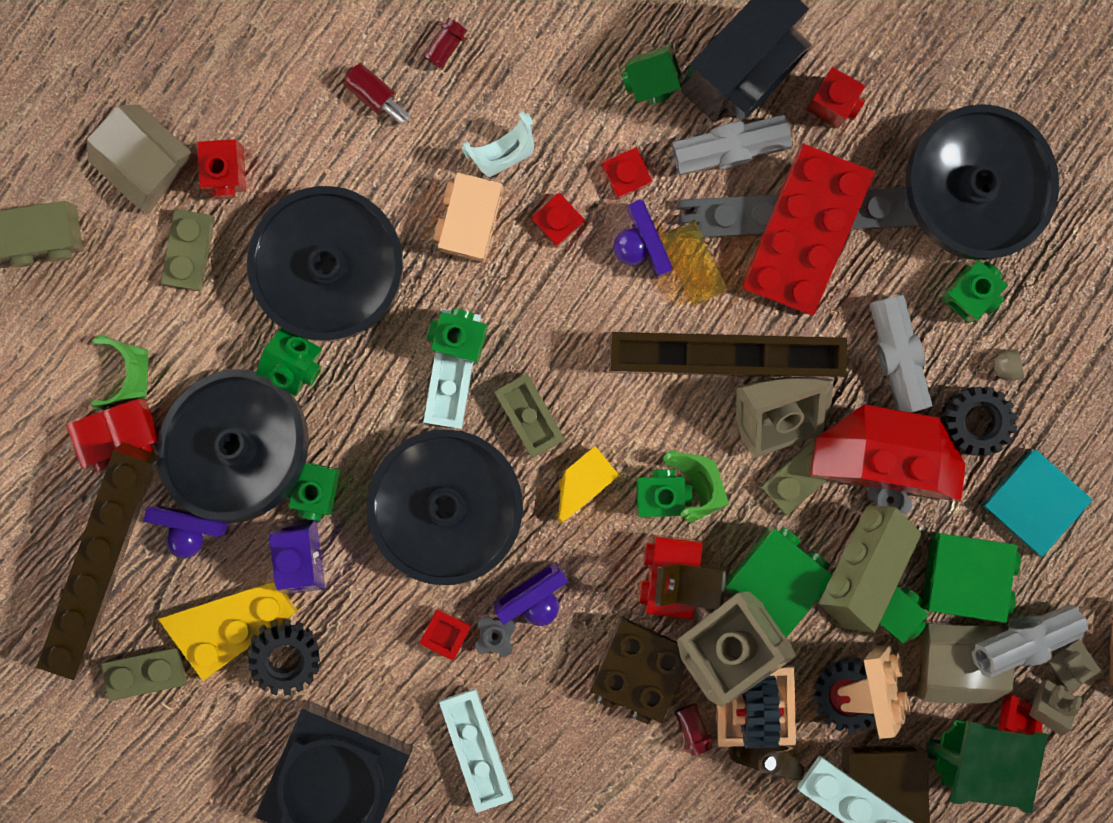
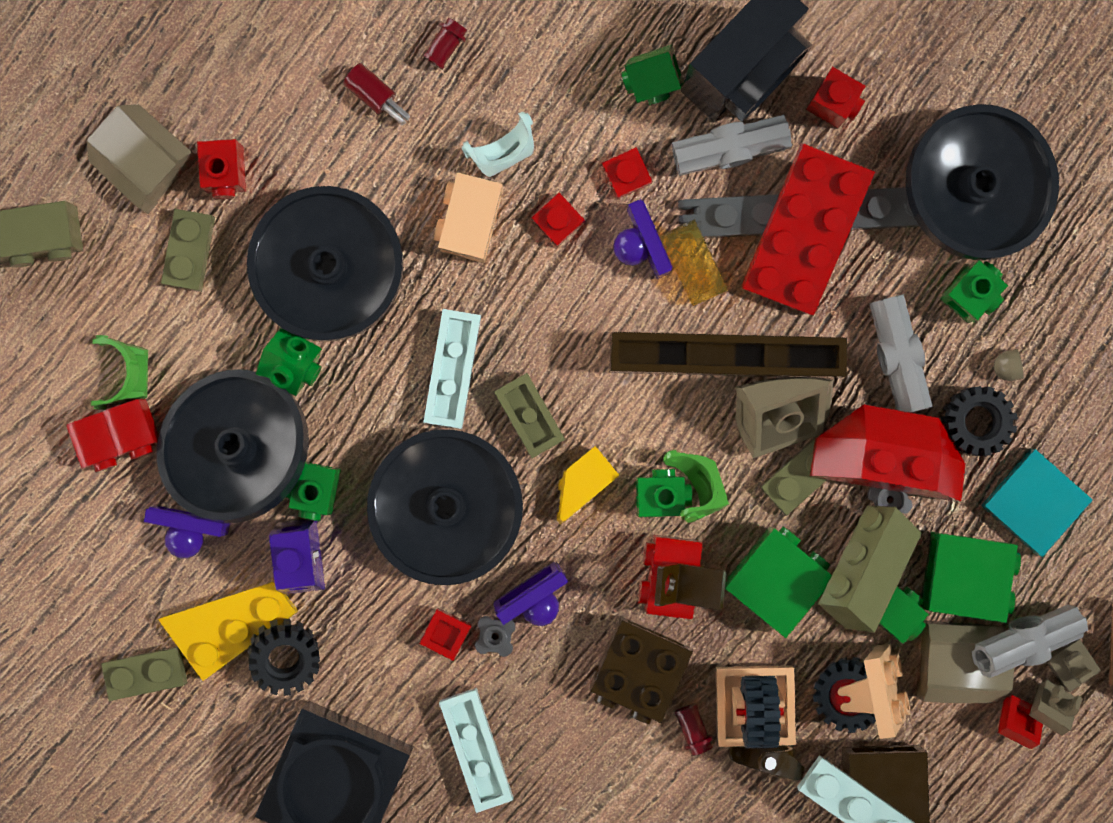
(98, 560): dark brown brick -> none
(458, 335): green brick -> none
(734, 648): dark tan slope -> none
(989, 764): dark green piece -> none

